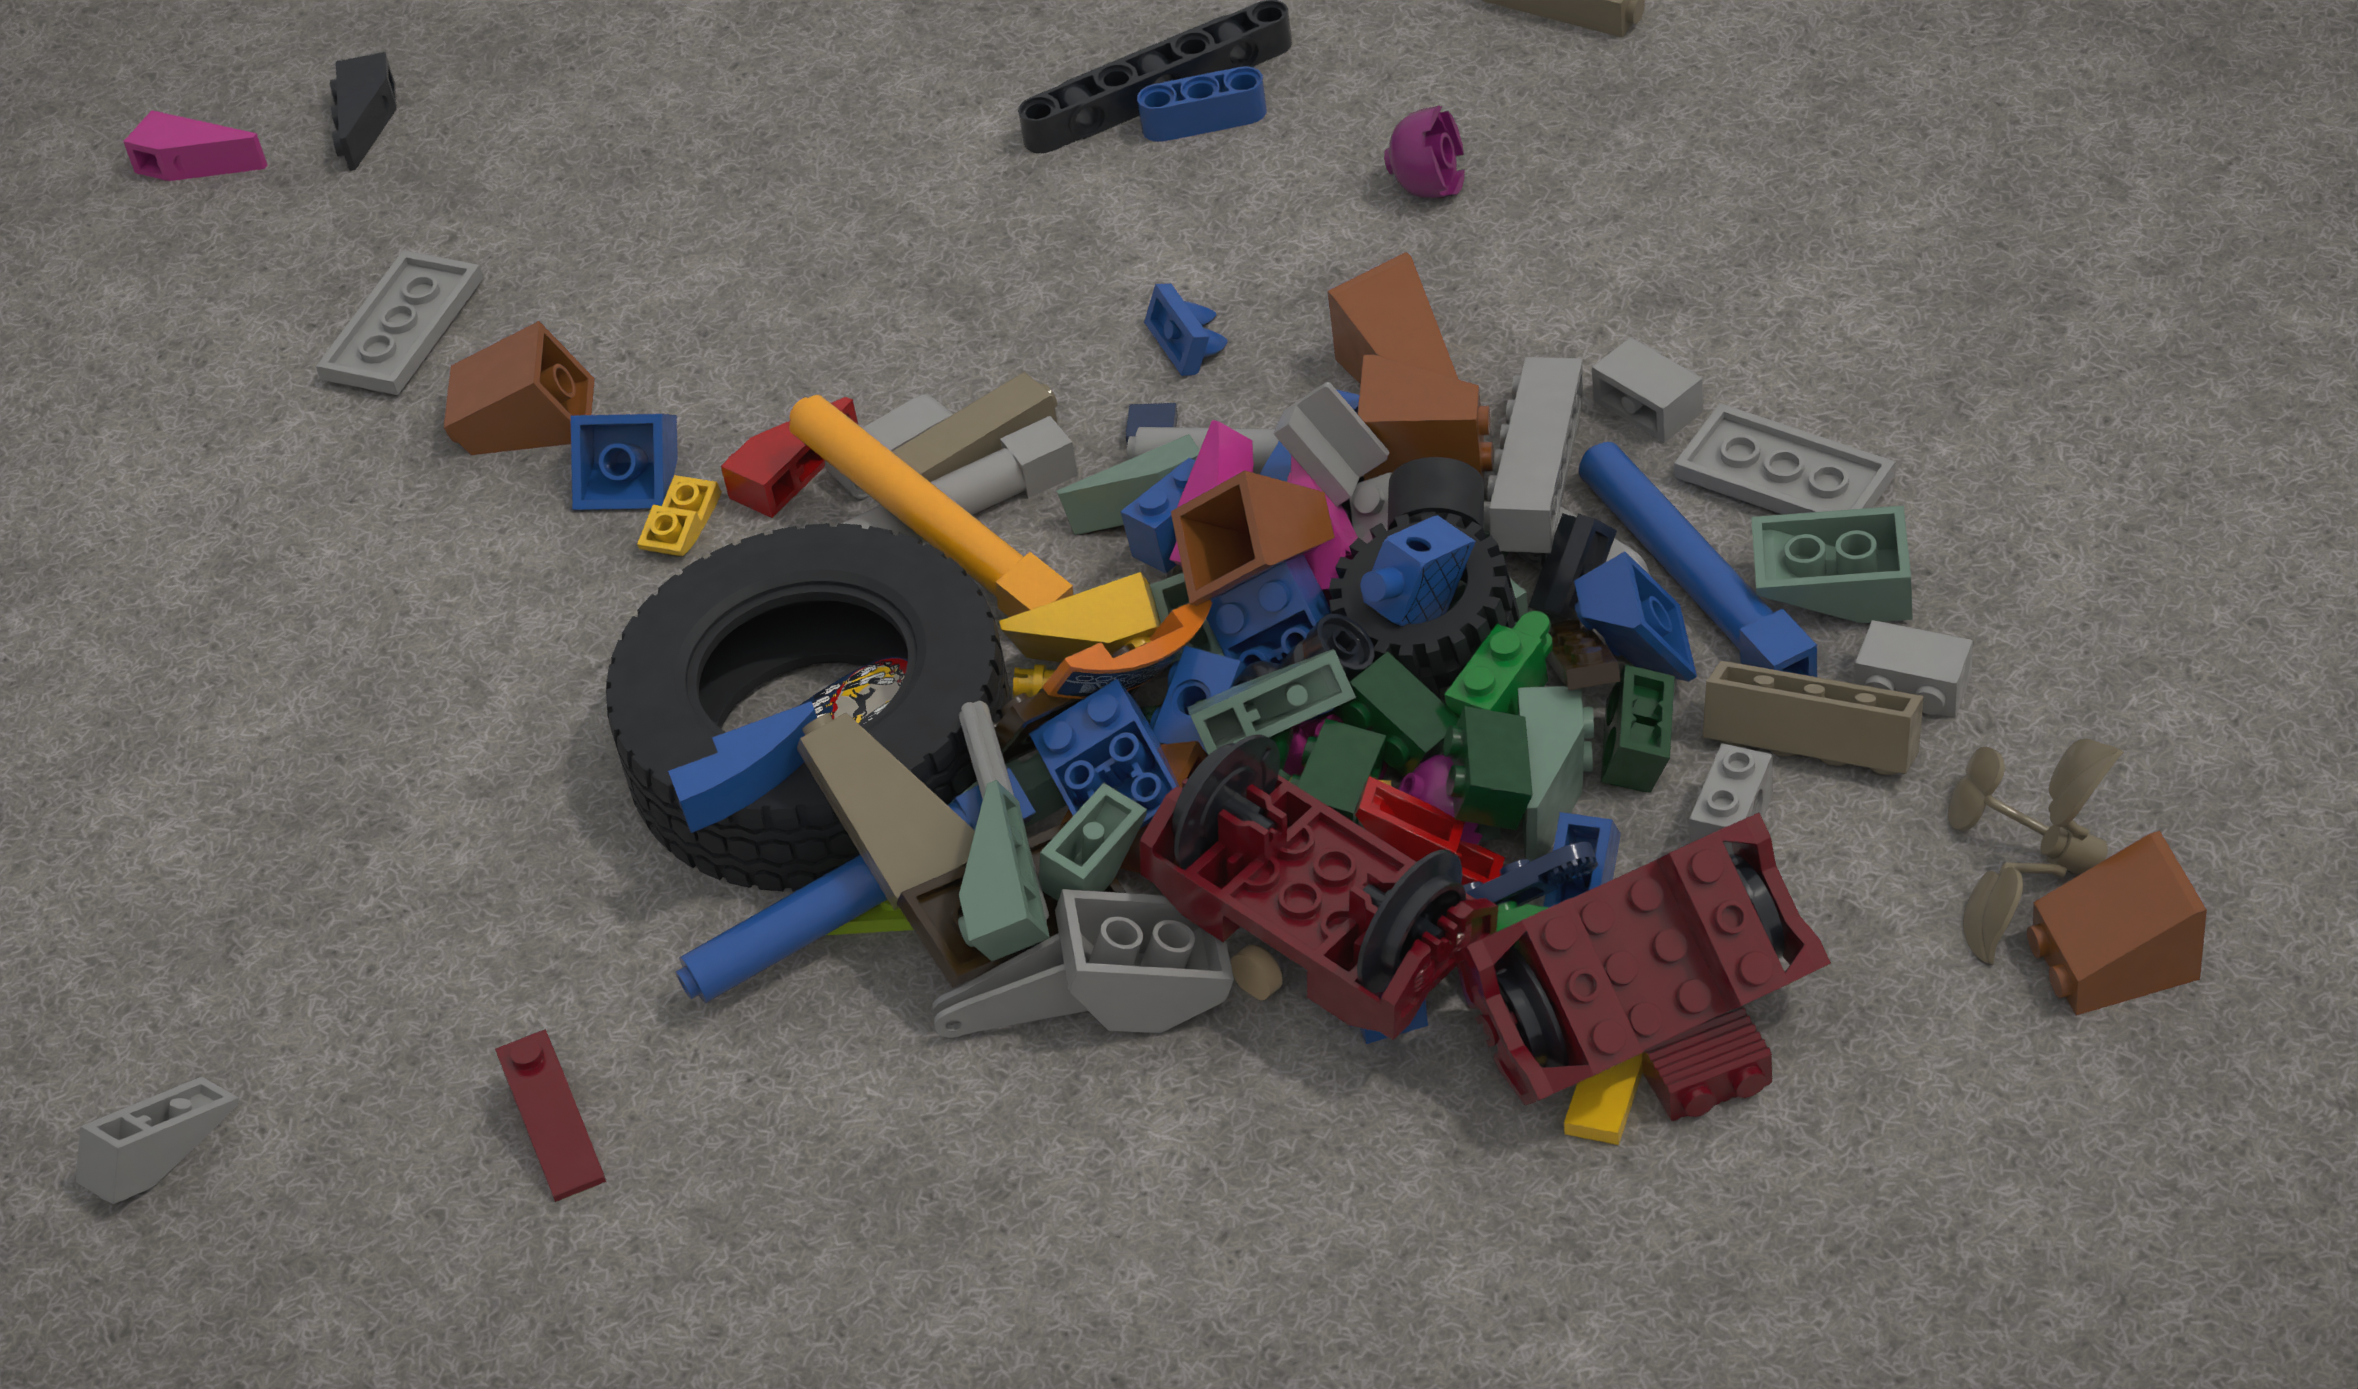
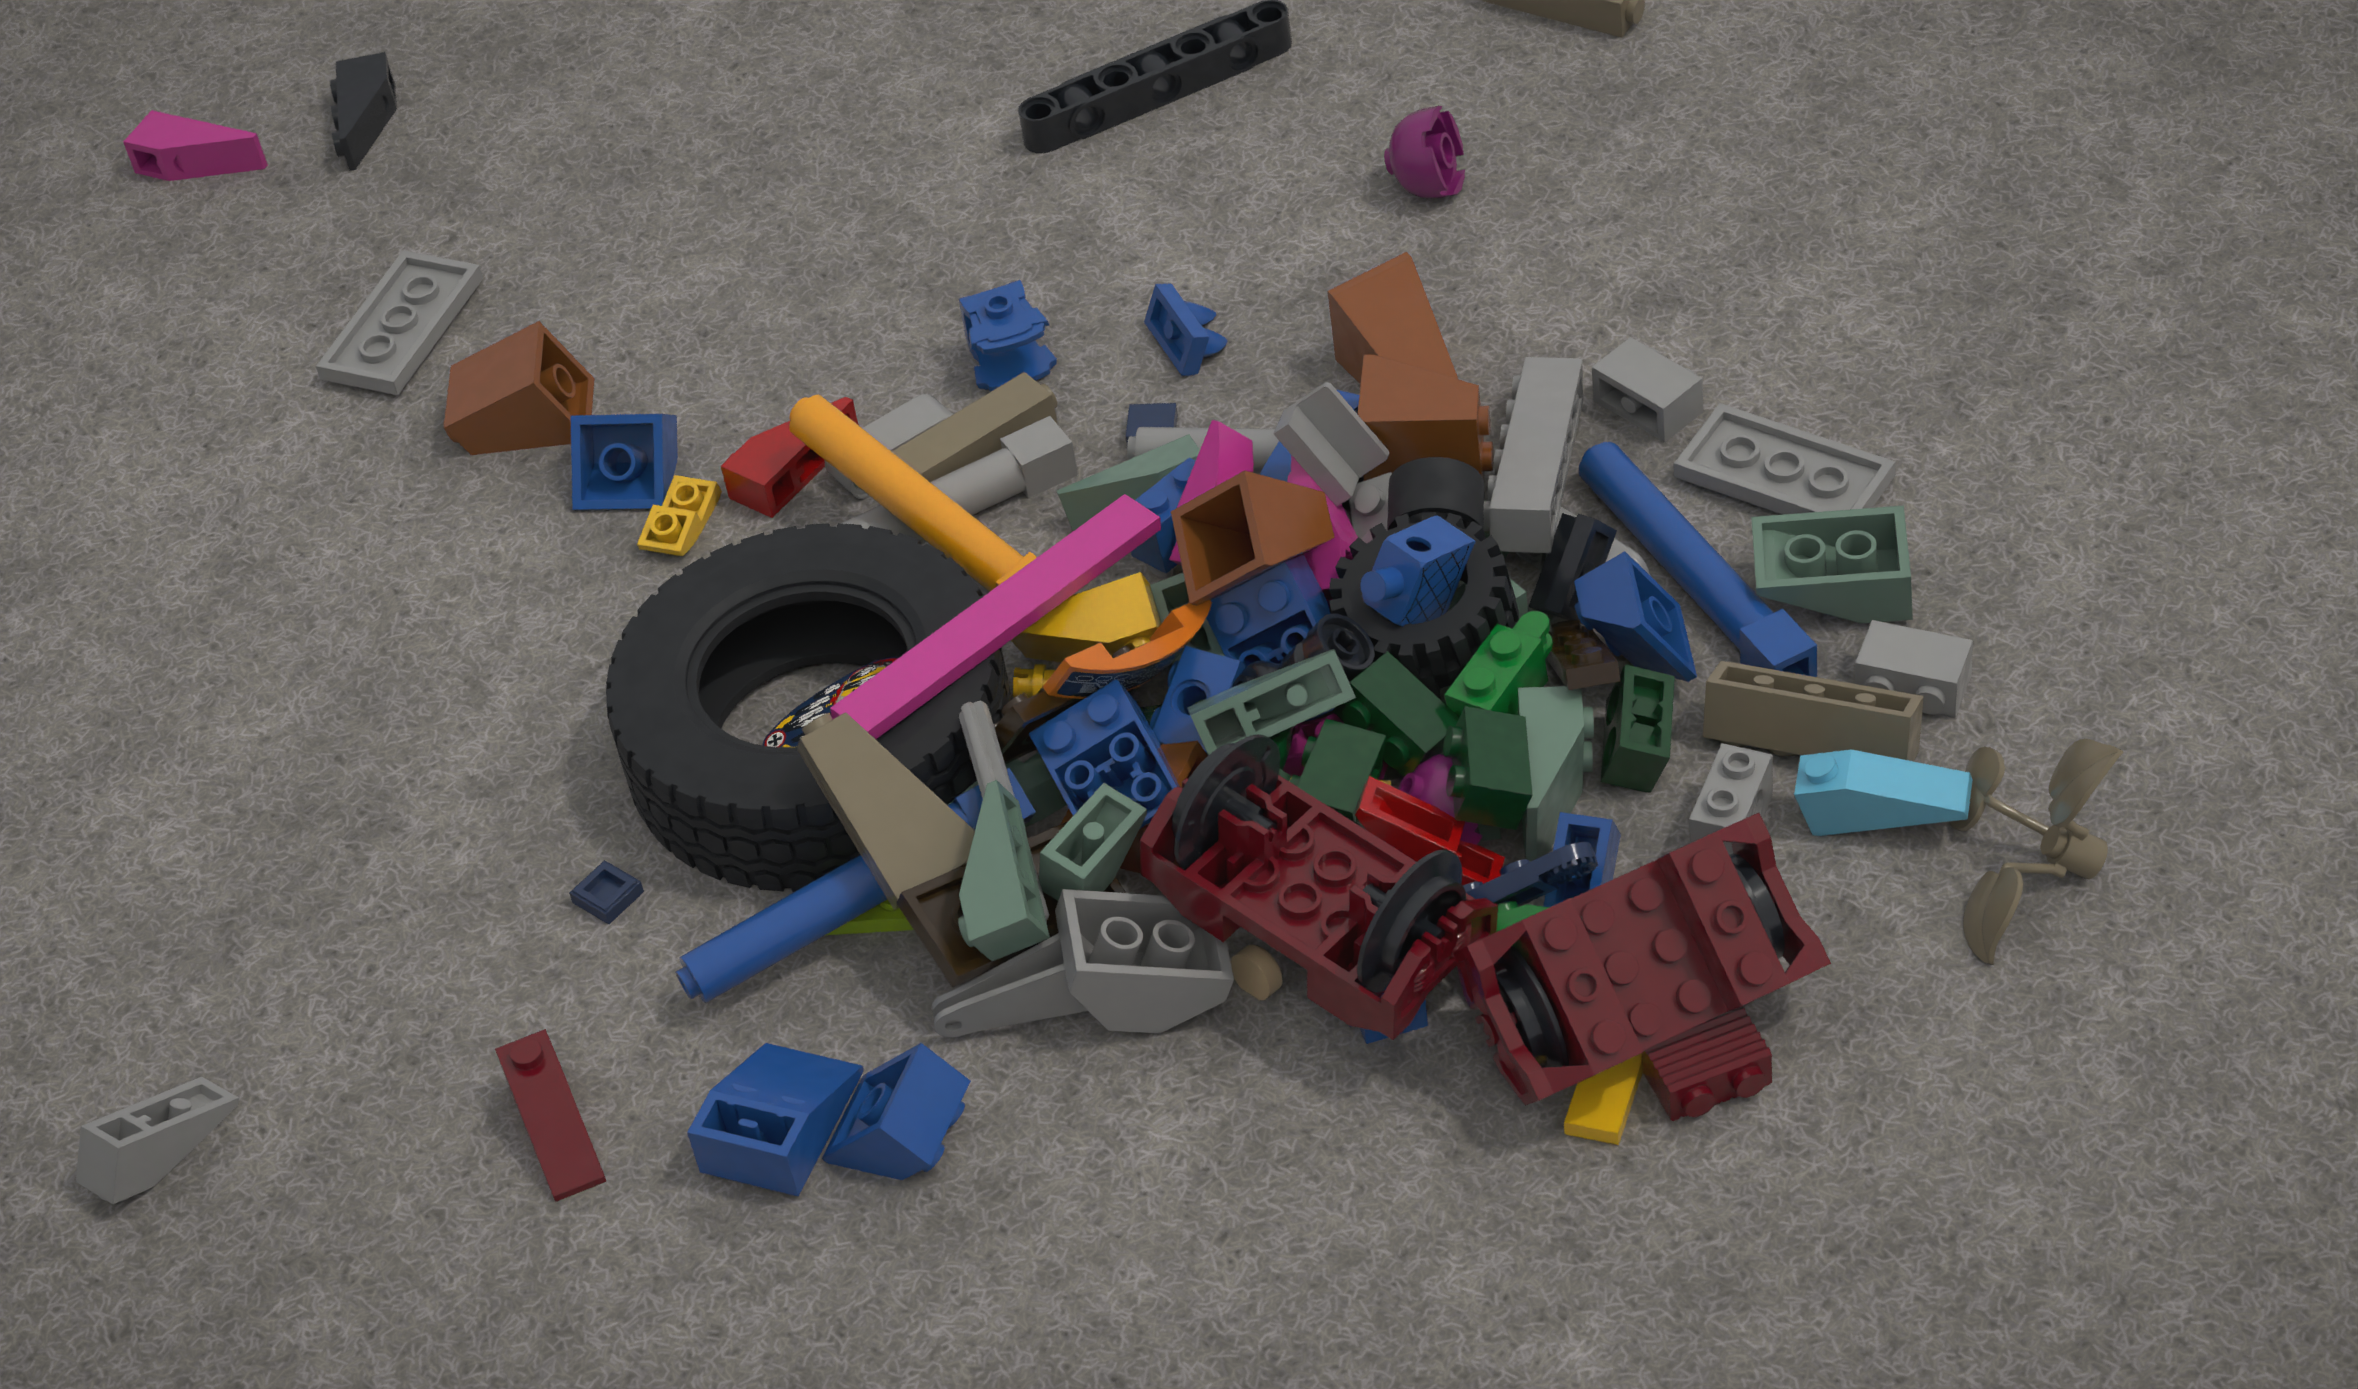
(606, 892): none -> dark blue tile
(743, 769): blue slope -> none
(772, 1117): none -> blue slope
(899, 1116): none -> blue slope
(998, 616): none -> dark pink tile
(1003, 334): none -> blue piece
(1202, 104): blue beam -> none
(1874, 792): none -> medium azure slope
(2121, 928): dark orange slope -> none

